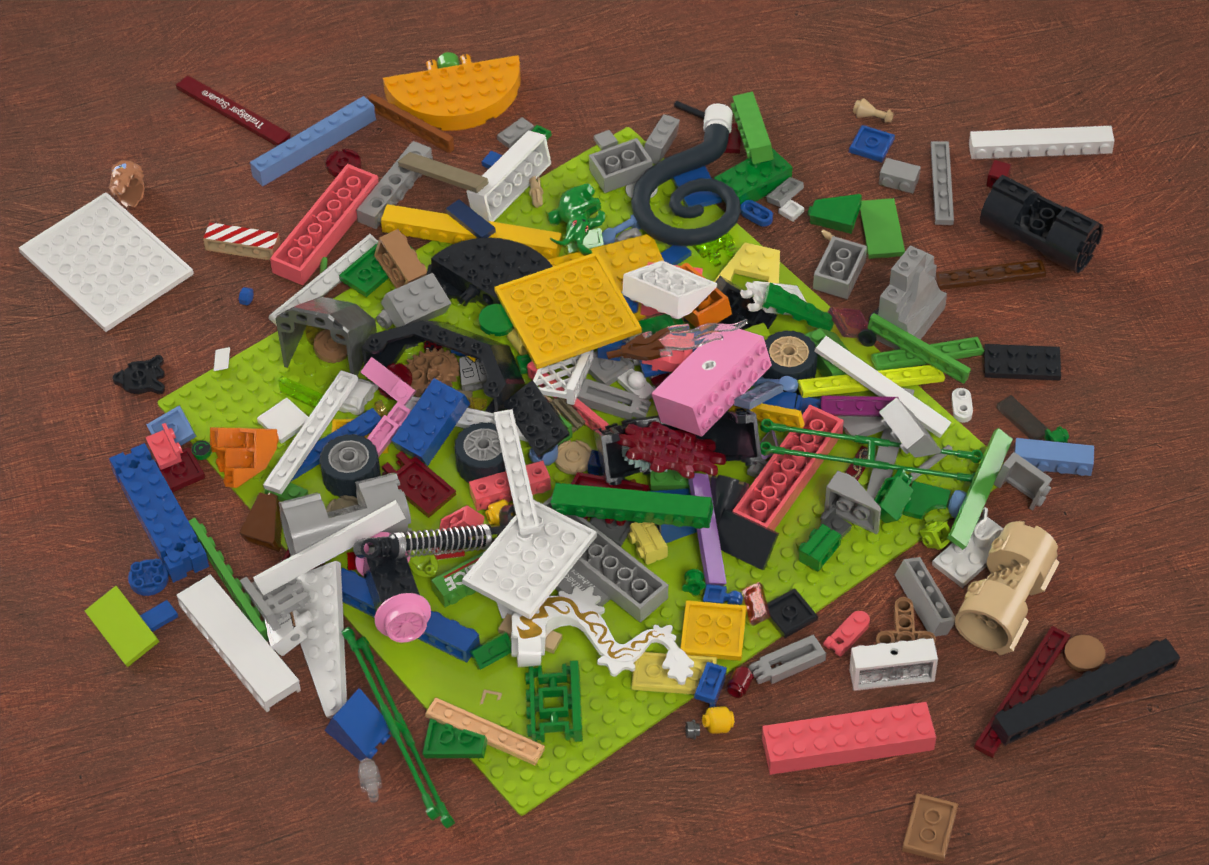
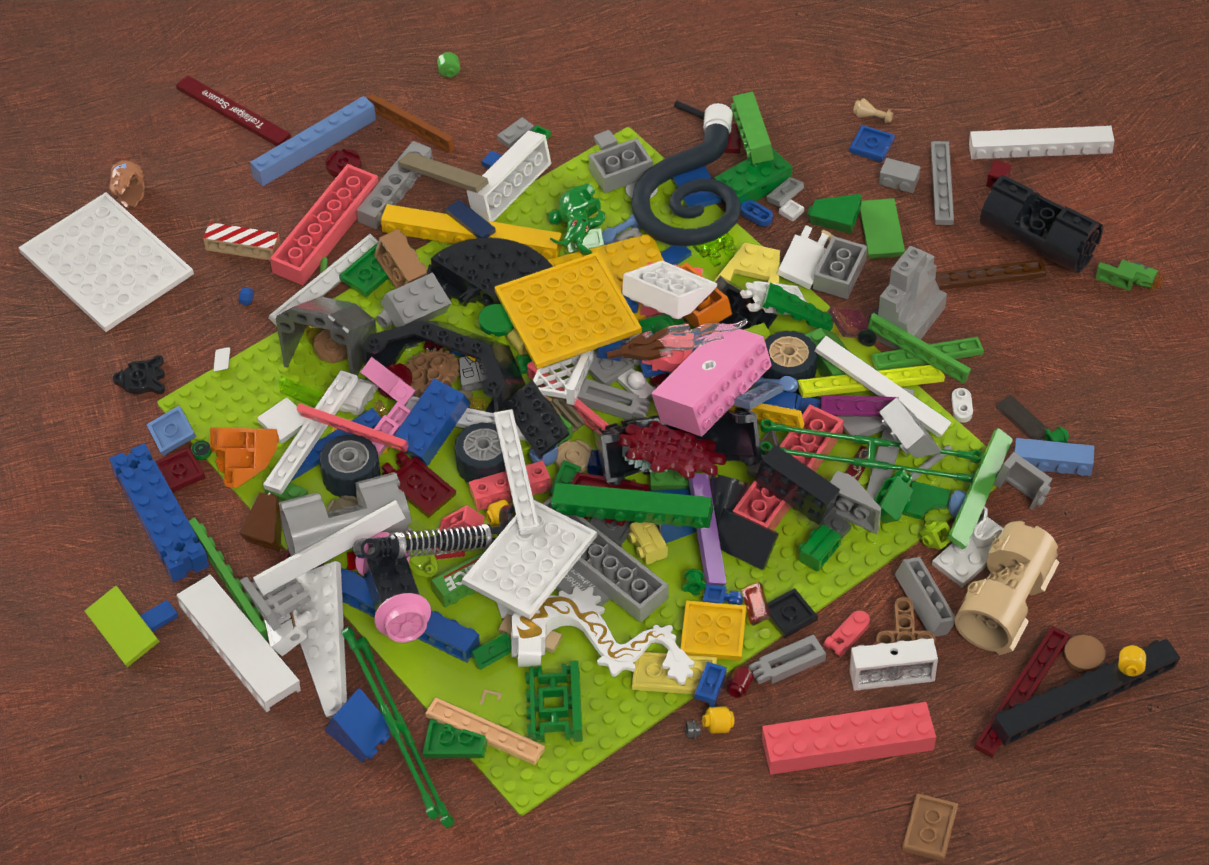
(148, 577): blue tile -> none
(164, 447): coral bracket -> none
(352, 427): none -> coral tile
(369, 779): clear arm -> none
(458, 94): light orange brick -> none
(536, 191): tan axle -> none
(566, 474): none -> green plate
(662, 138): light grey brick -> none
(796, 484): none -> black brick
(803, 258): none -> white tile
(1022, 362): black plate -> none
(1129, 274): none -> bright green plate
(1132, 659): none -> yellow head

